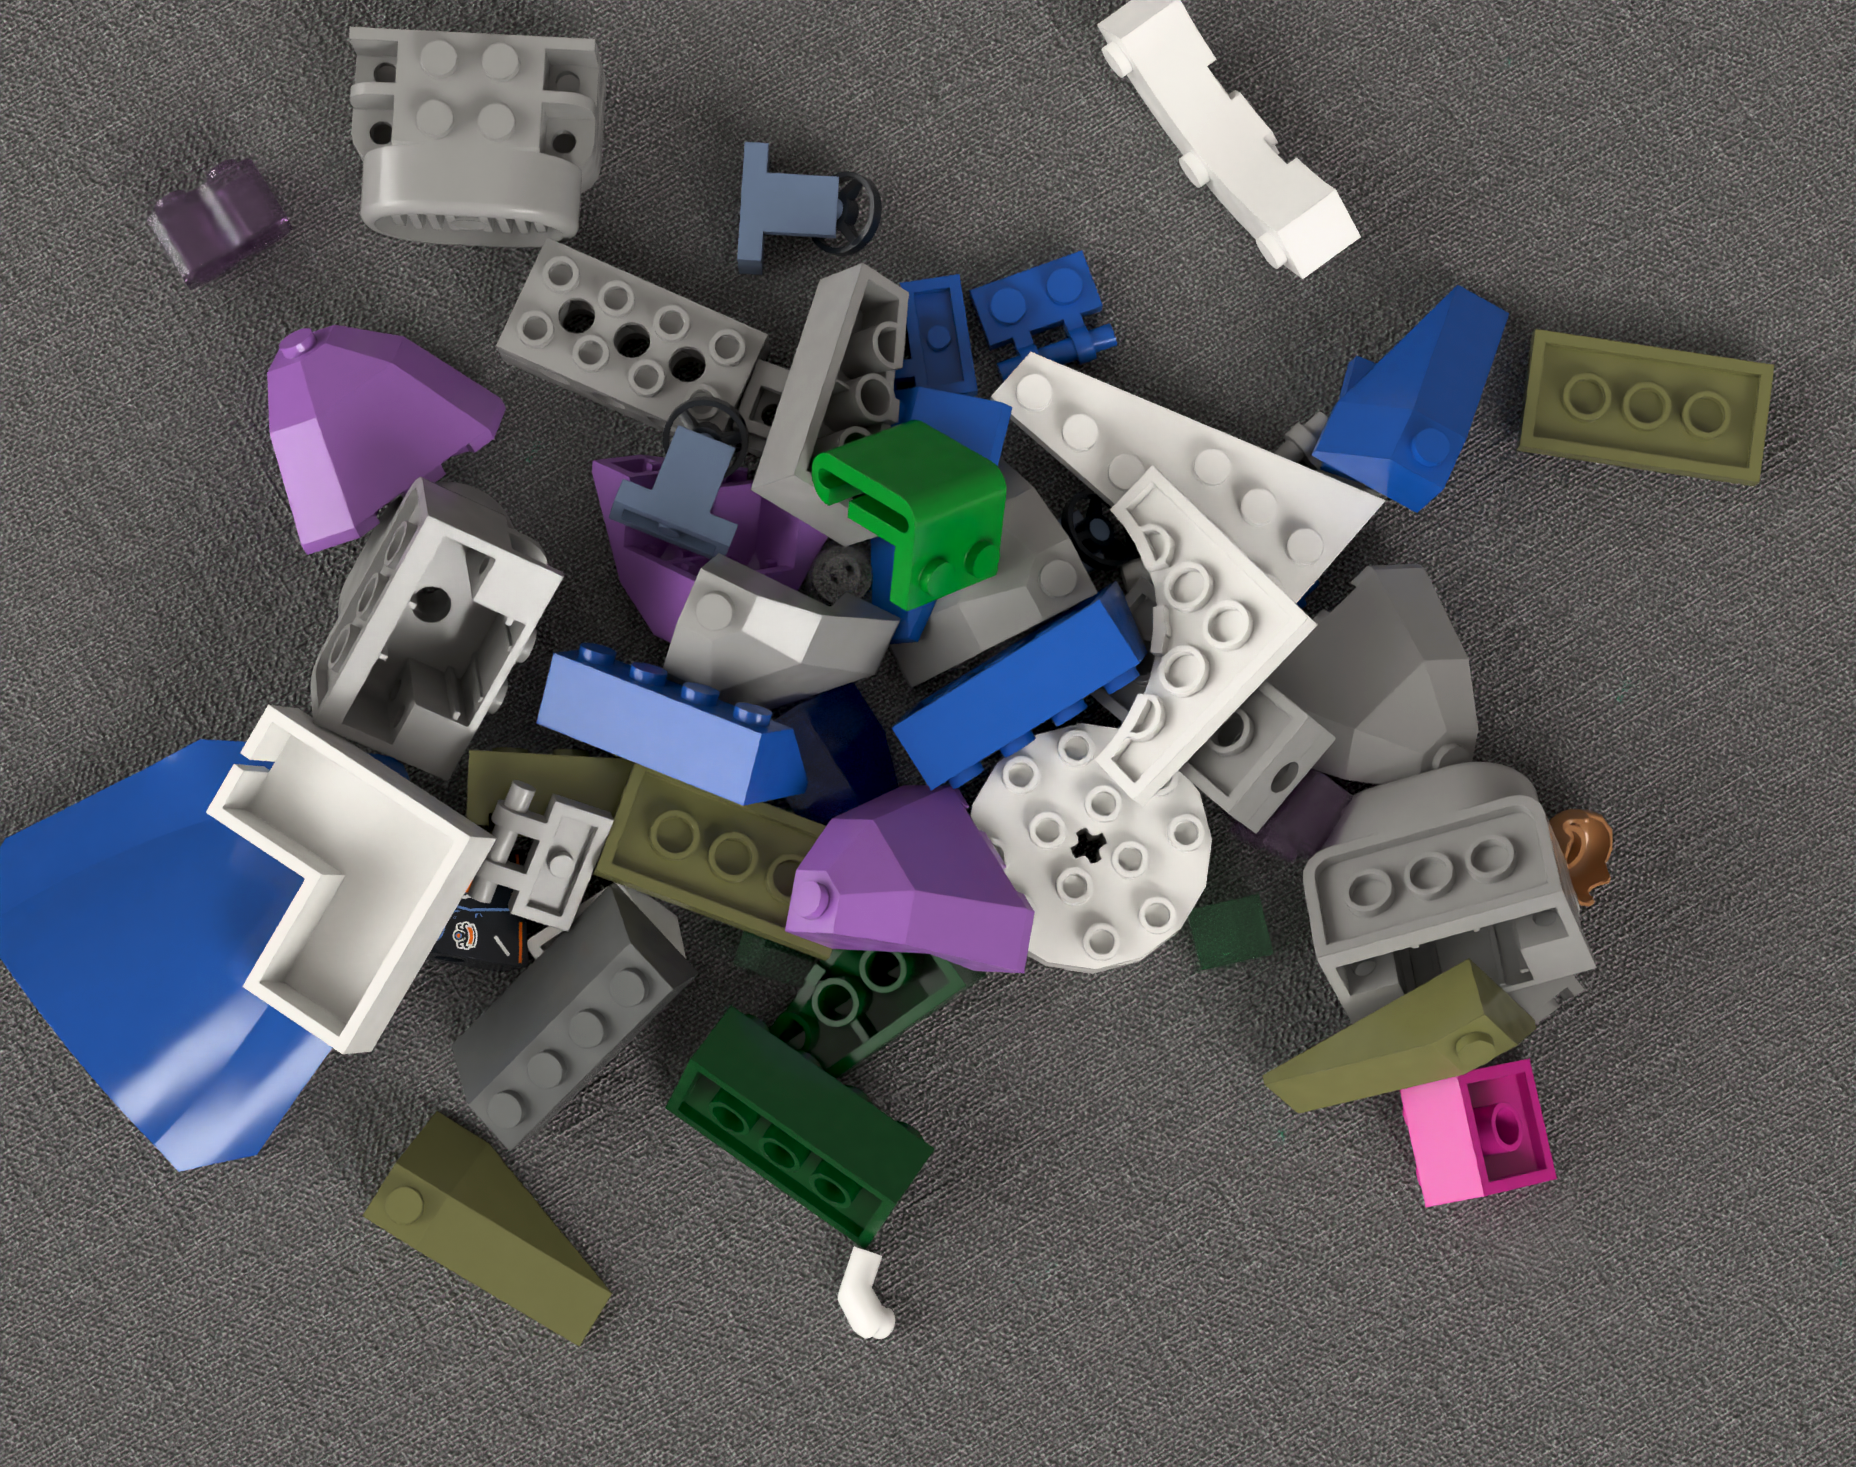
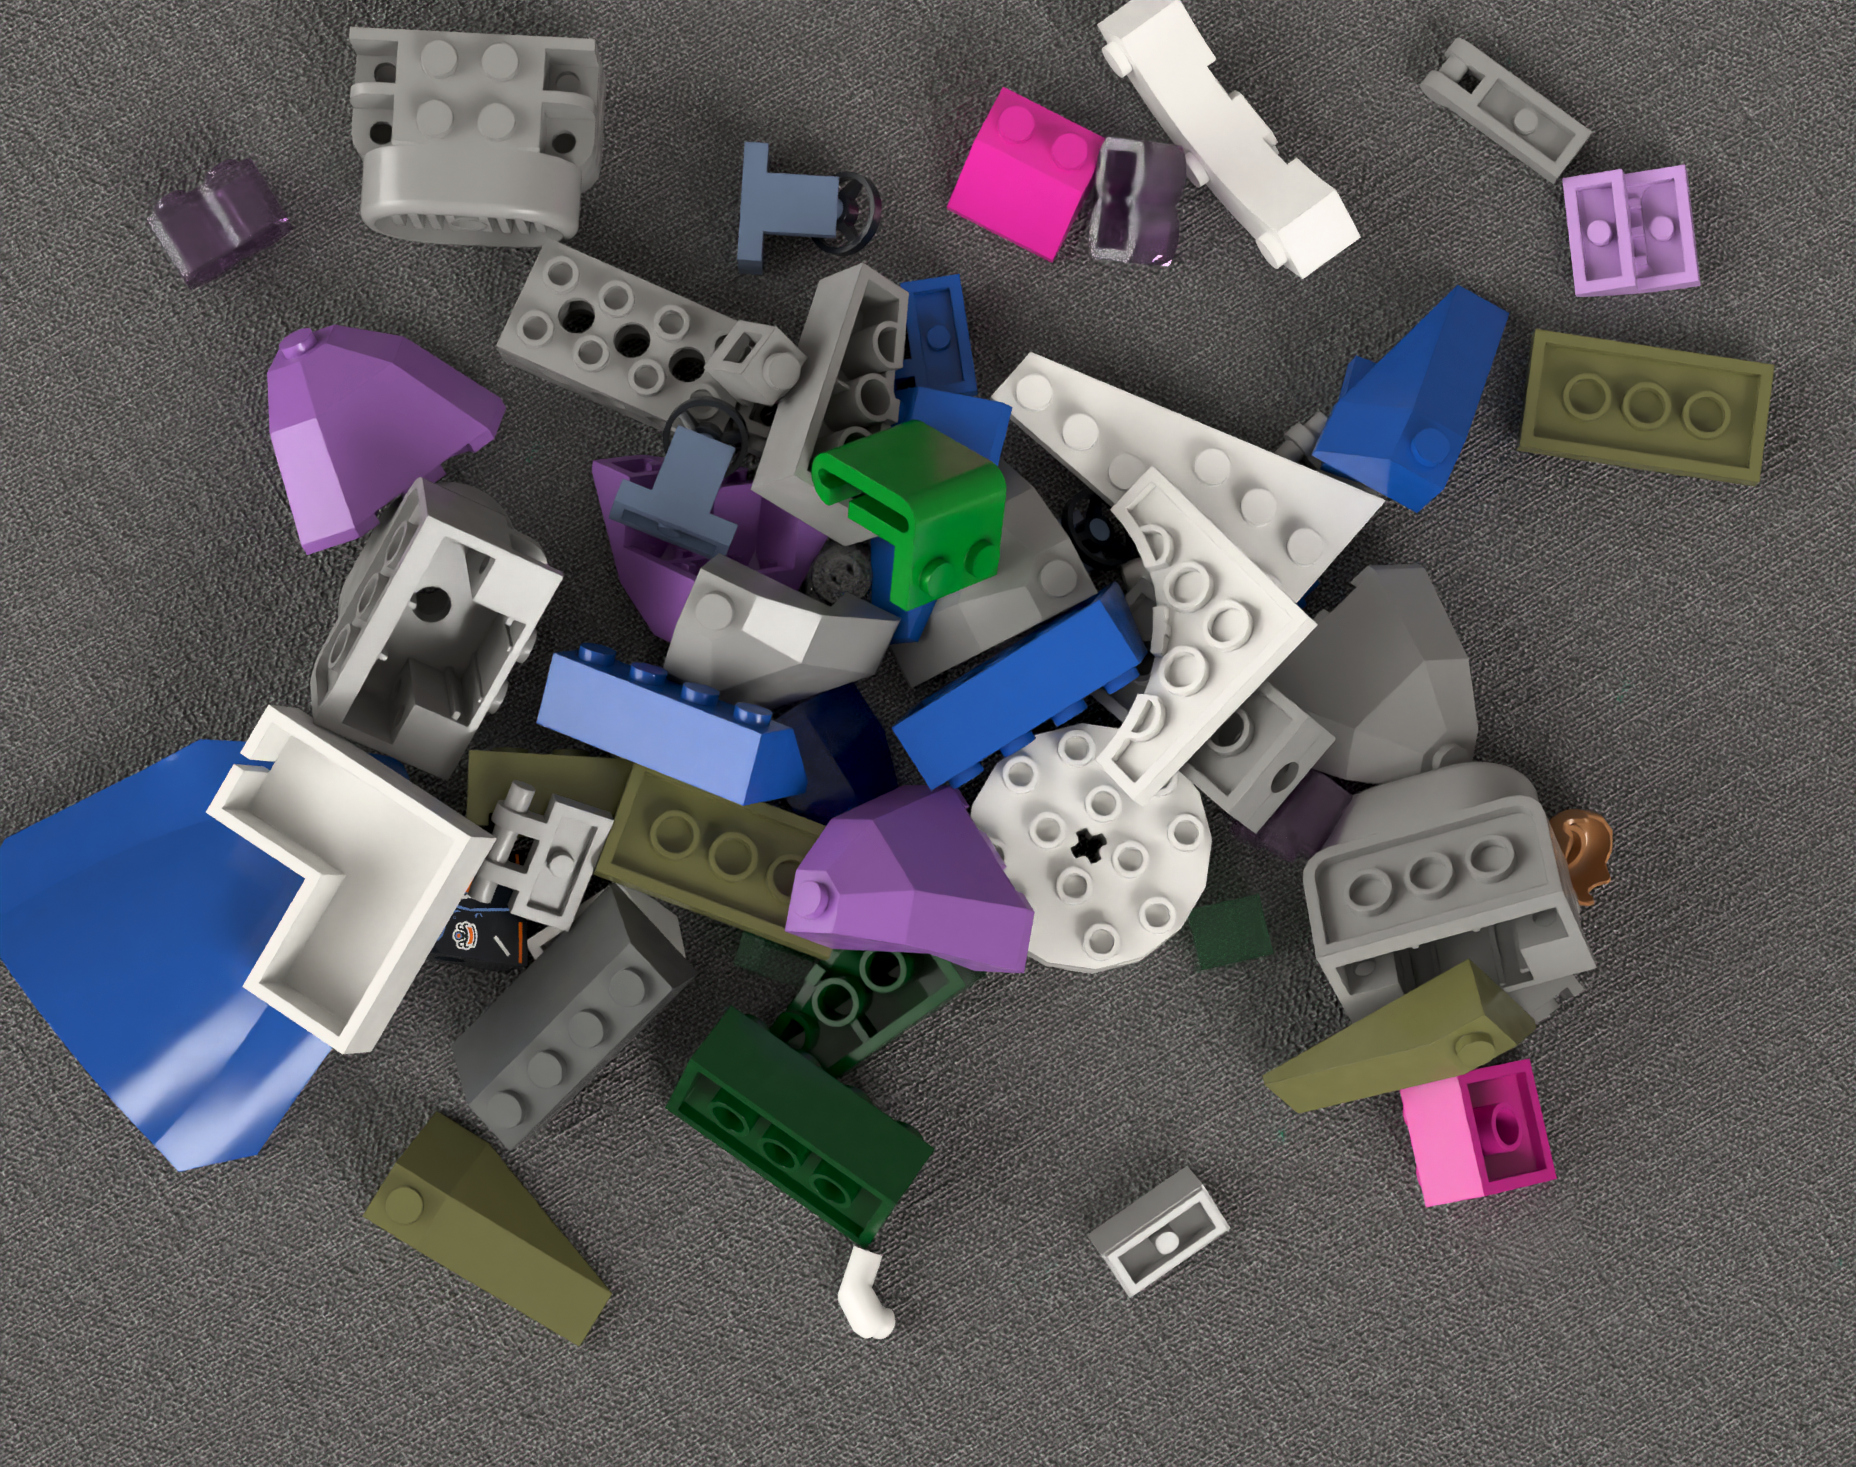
(767, 370): none -> light grey brick
(1027, 175): none -> dark pink slope
(1038, 301): blue plate -> none
(1137, 201): none -> clear purple brick
(1158, 1231): none -> light grey slope
(1507, 110): none -> light grey plate
(1631, 232): none -> lavender slope

